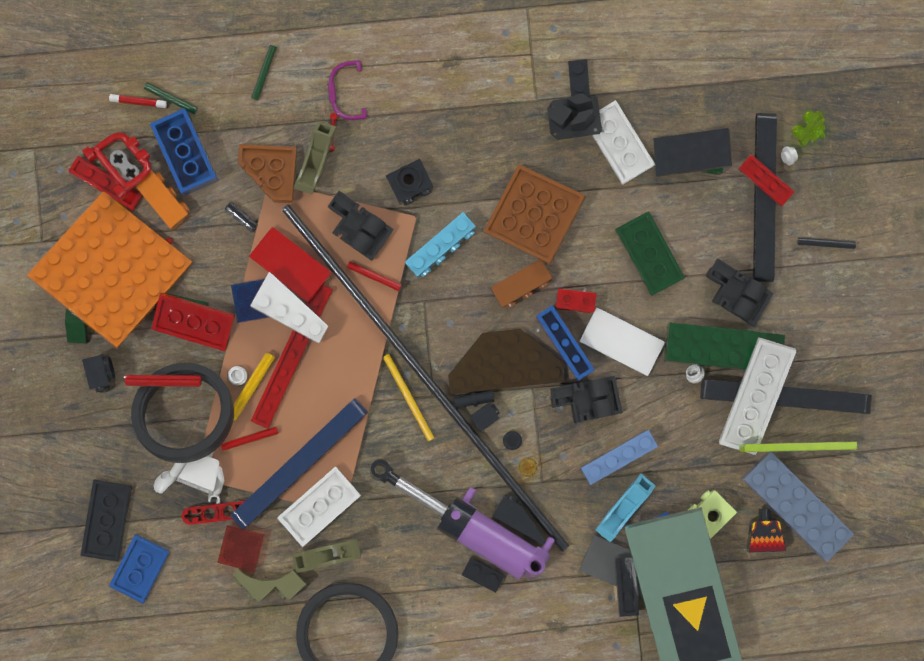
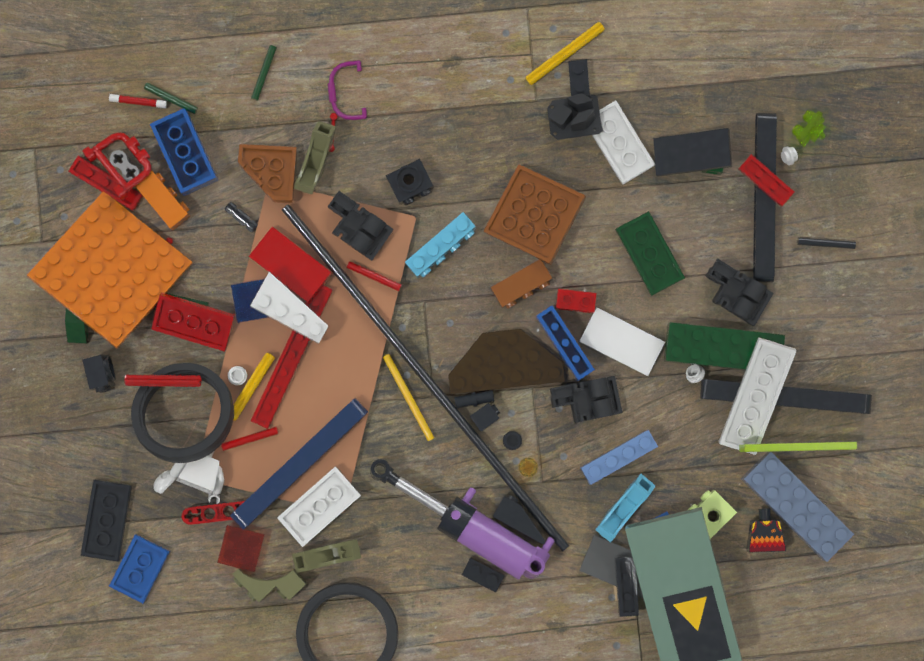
(565, 53): none -> yellow axle

